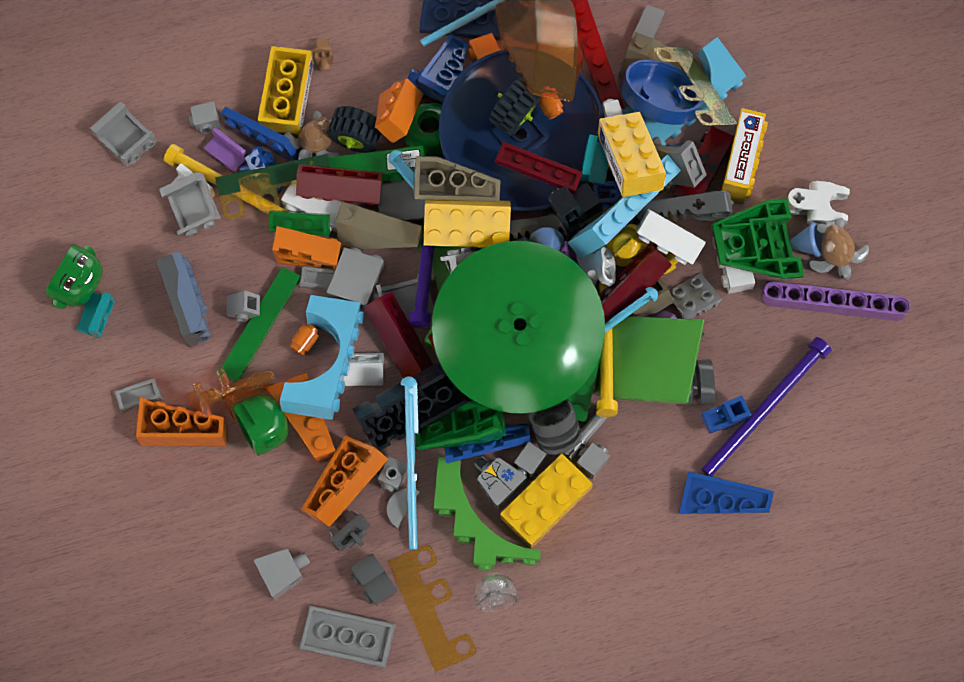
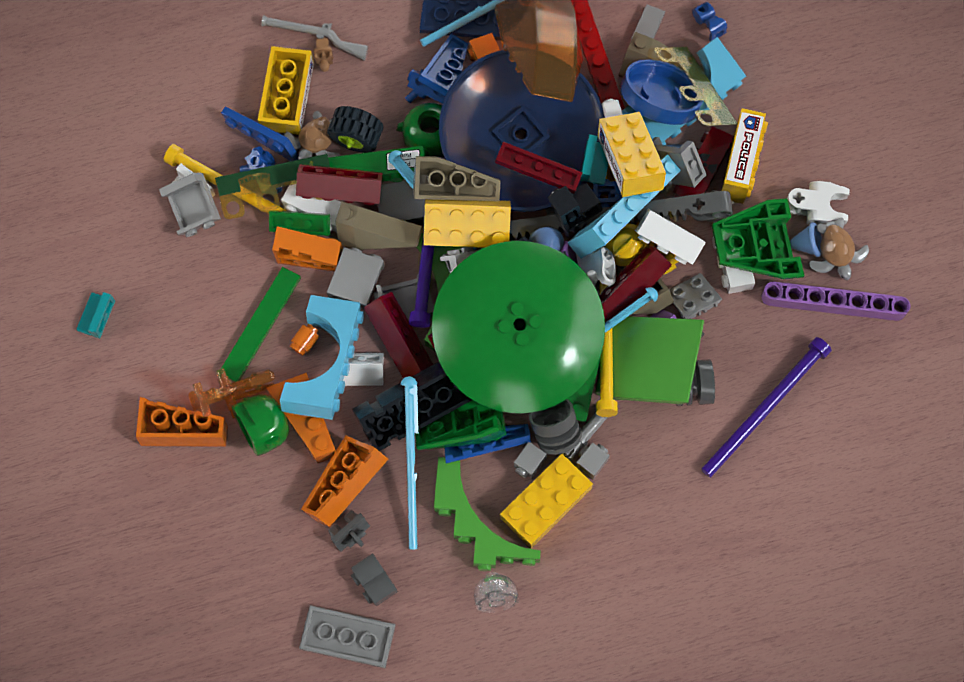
(75, 278): green piece -> none
(123, 134): light grey panel -> none
(129, 397): light grey tile -> none
(185, 298): piece -> none
(204, 117): light grey brick -> none
(226, 151): medium lavender panel -> none
(243, 305): light grey brick -> none
(281, 571): light grey torso -> none
(316, 278): light grey tile -> none
(355, 49): none -> light grey piece
(393, 475): light grey brick -> none
(397, 109): orange wedge -> none
(398, 507): light grey tile -> none
(421, 607): clear yellow piece -> none
(498, 480): light grey torso -> none
(514, 107): black wheel -> none
(550, 107): orange brick -> none
(706, 14): none -> blue leg
(715, 496): blue wing -> none
(726, 415): blue brick -> none

